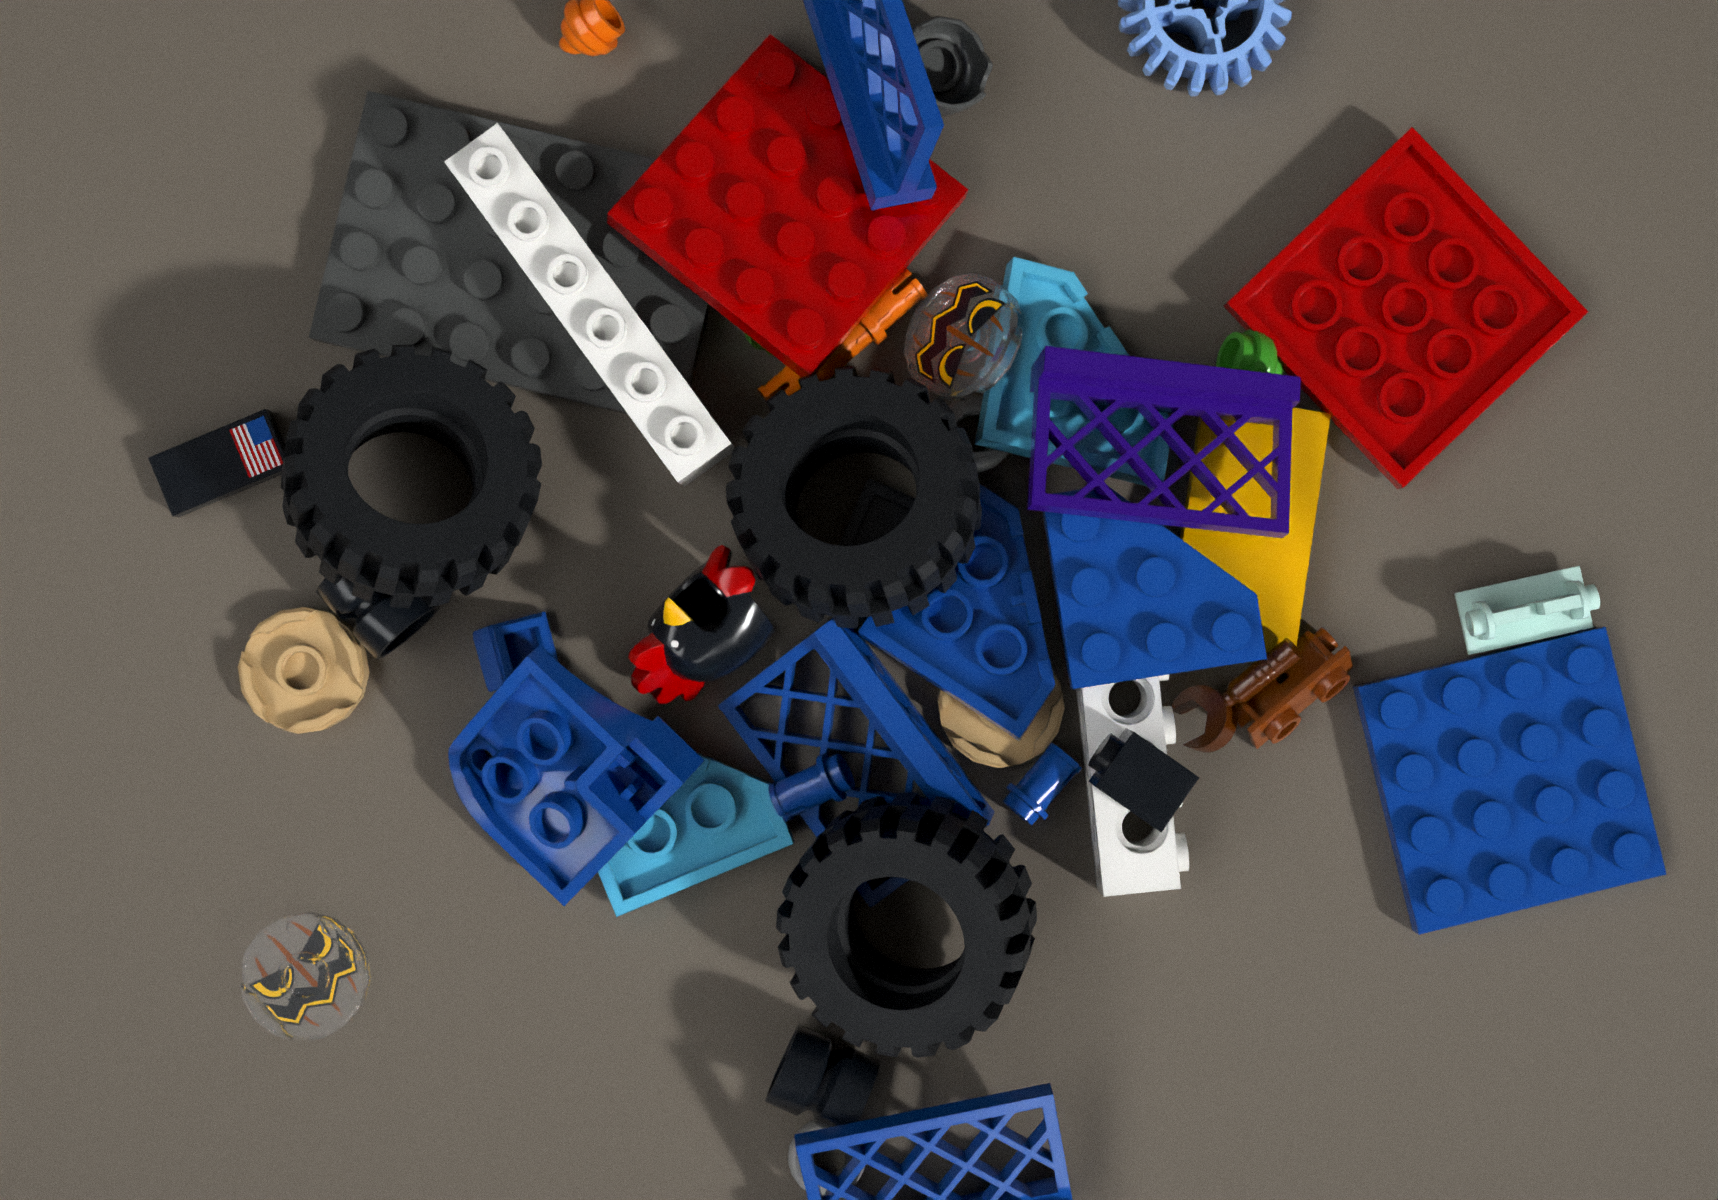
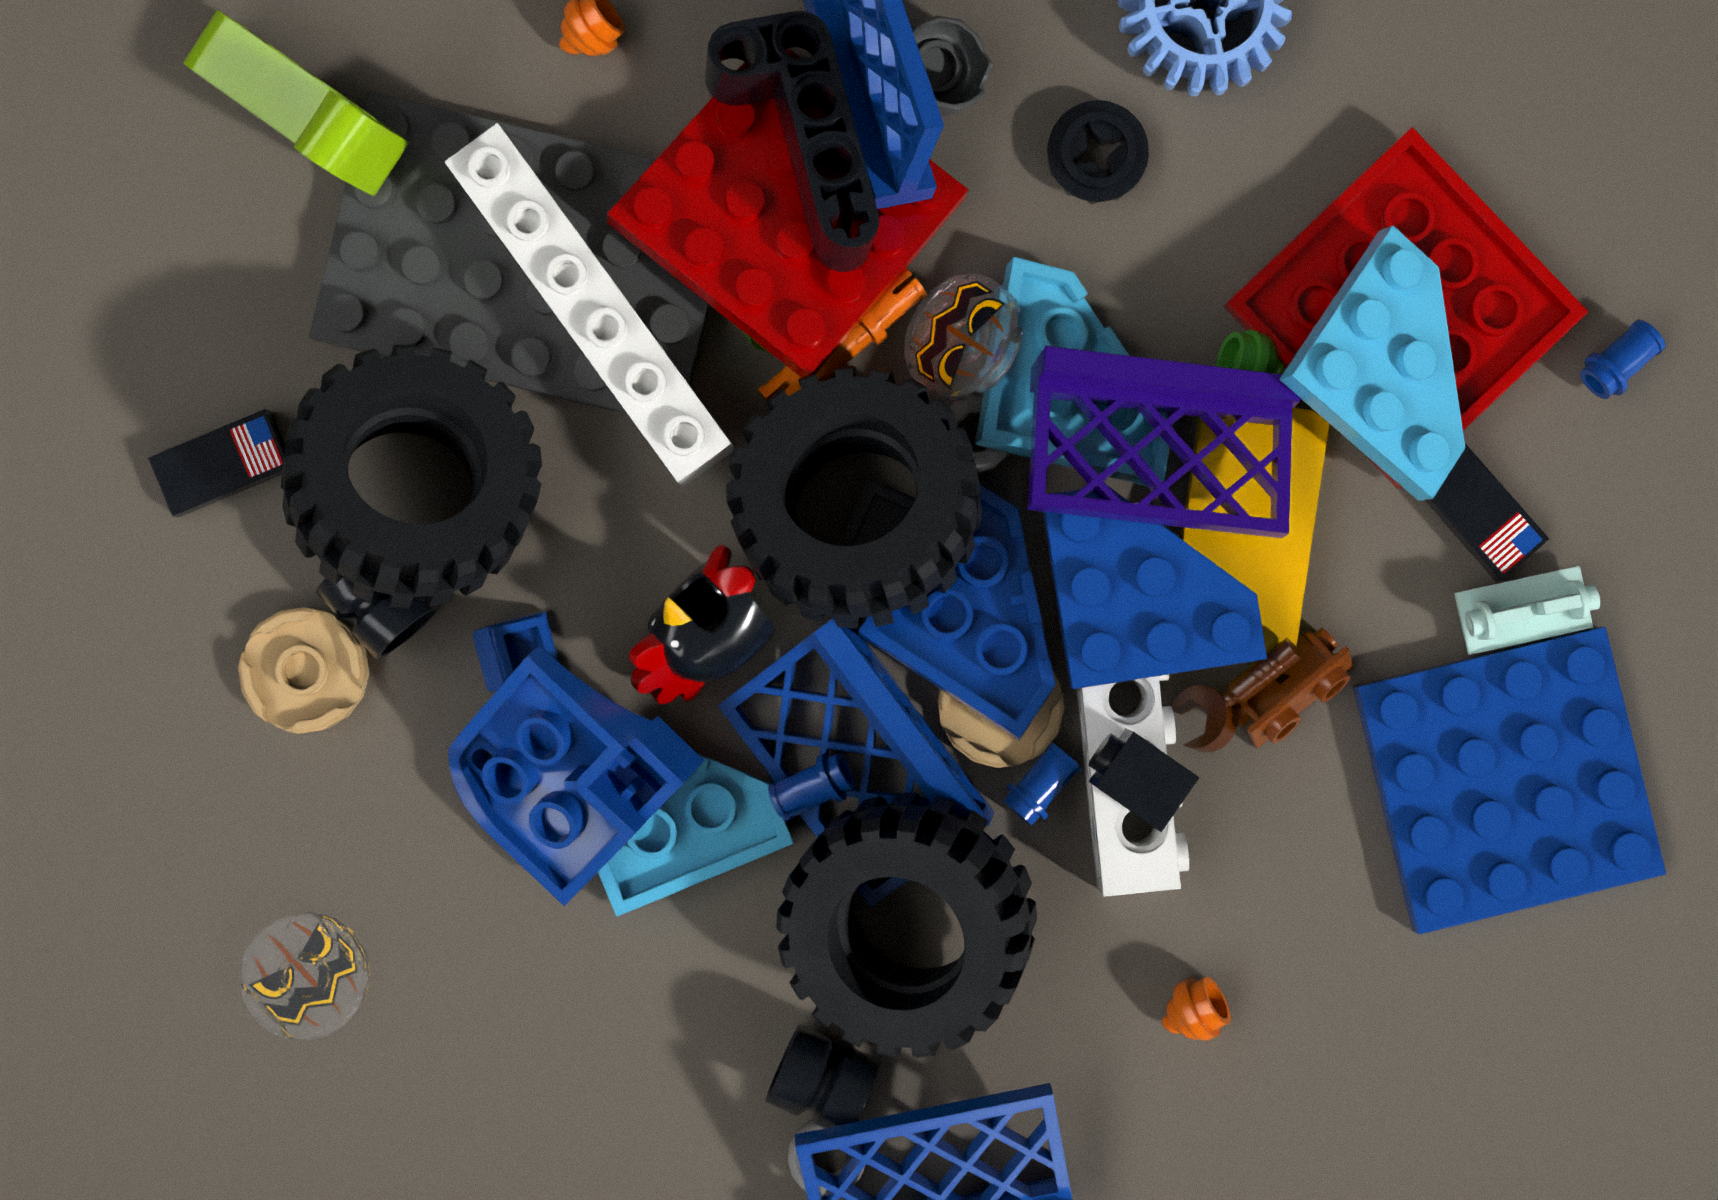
(296, 104): none -> lime beam
(809, 141): none -> black beam
(1108, 124): none -> black gear
(1197, 1009): none -> orange plate
(1386, 367): none -> medium azure plate
(1486, 517): none -> black tile
(1611, 369): none -> blue pin

